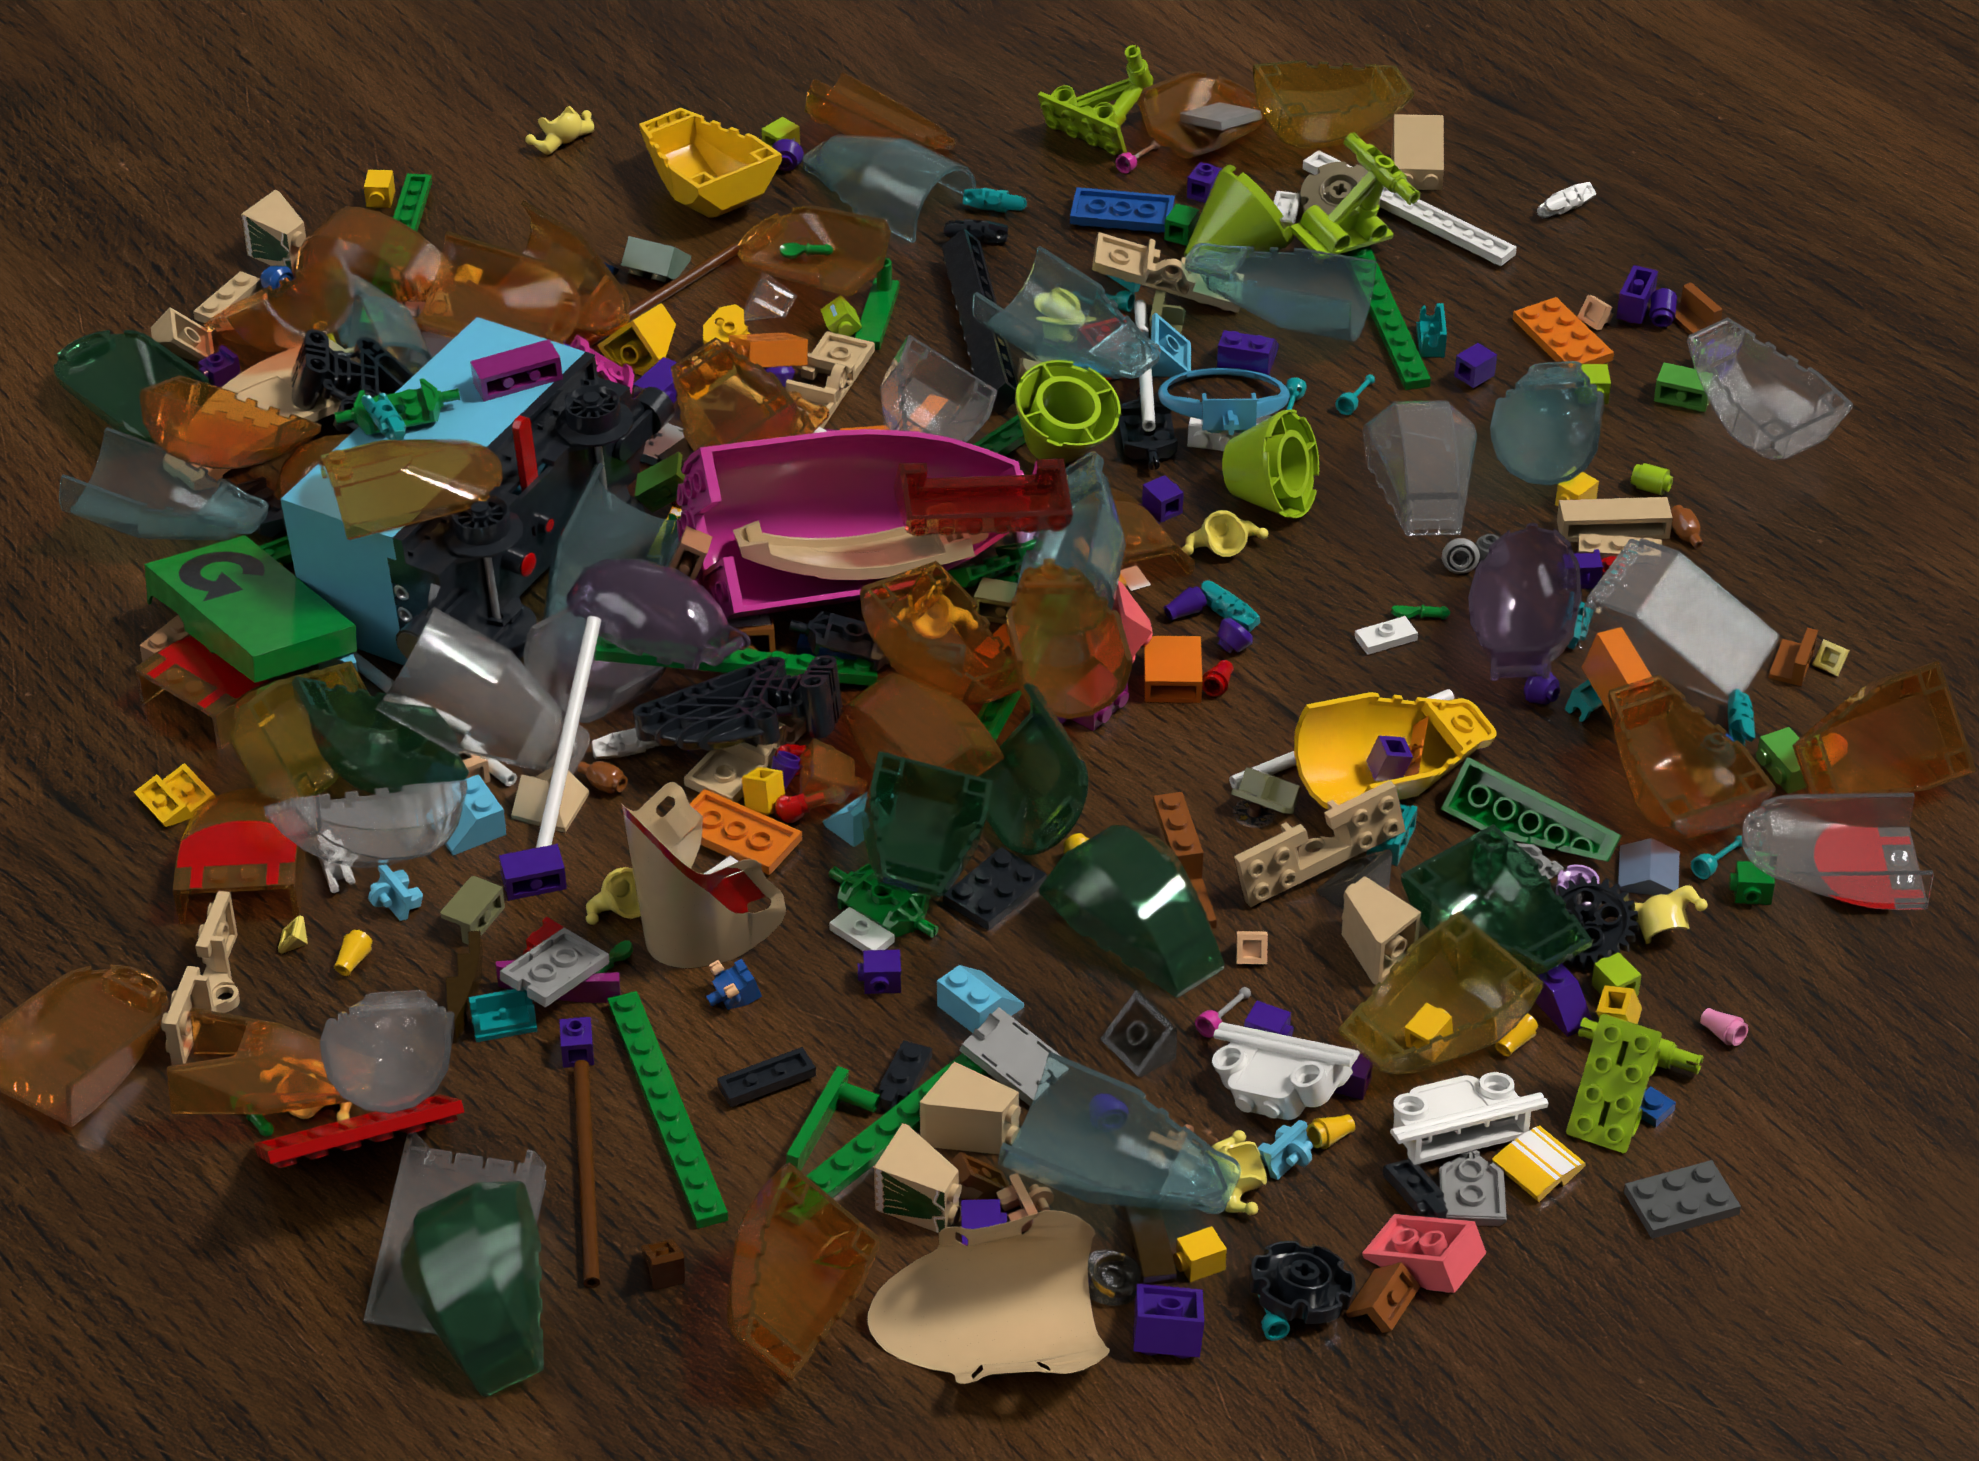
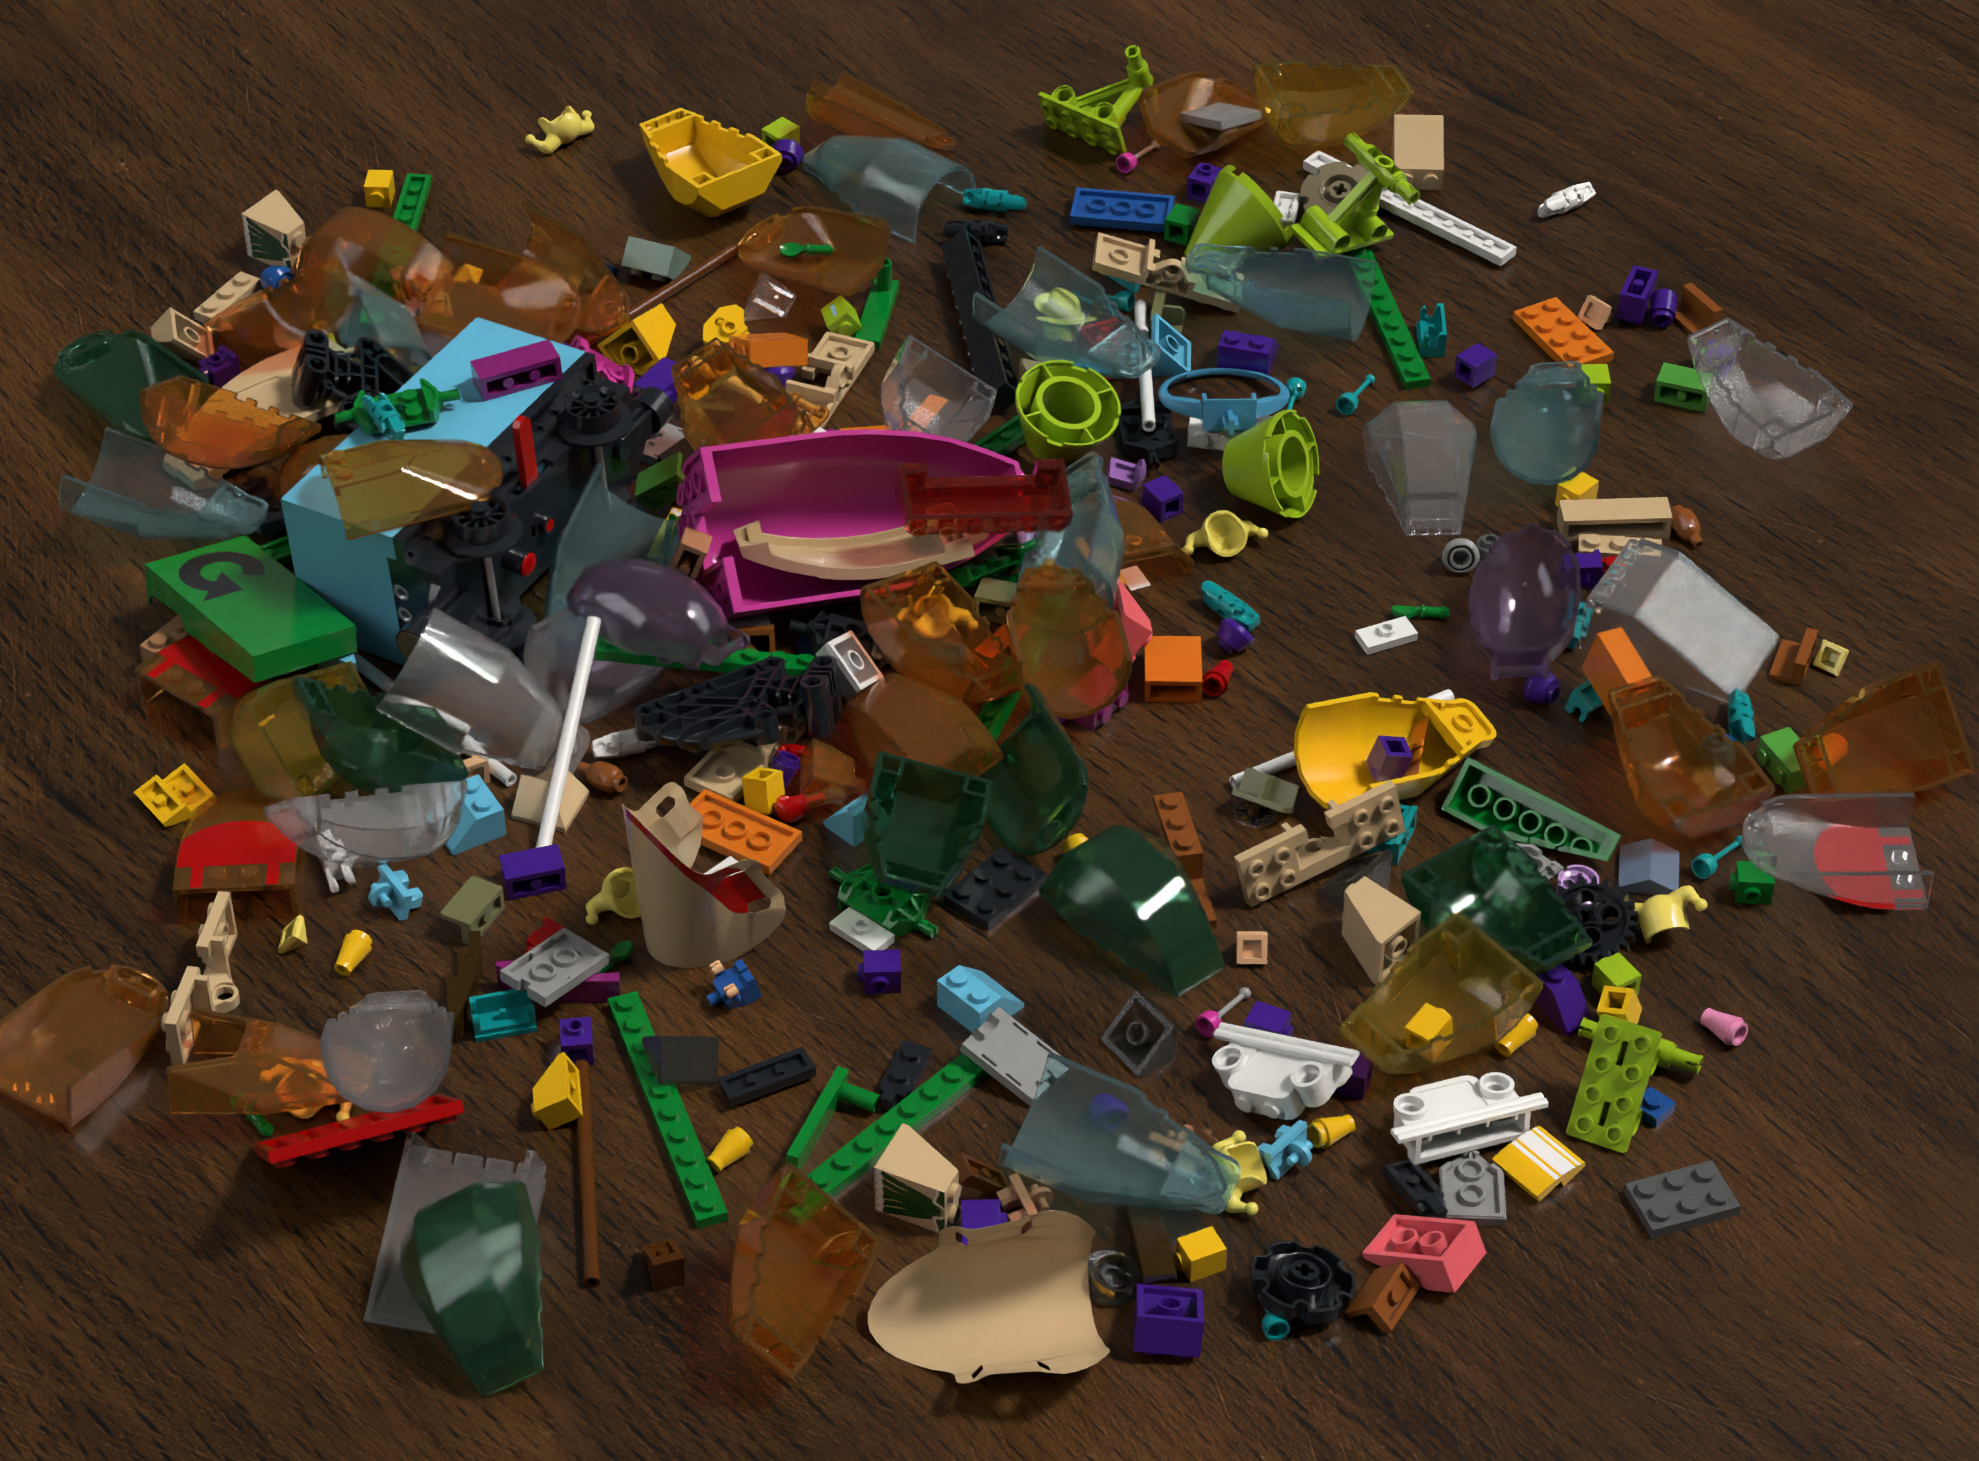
(558, 1094): none -> yellow slope
(683, 1059): none -> clear smoke slope
(731, 1148): none -> yellow cone
(854, 664): none -> white slope
(969, 1112): tan slope -> none
(1126, 474): none -> medium lavender plate
(1187, 603): dark purple cone -> none
(1651, 478): lime brick -> none

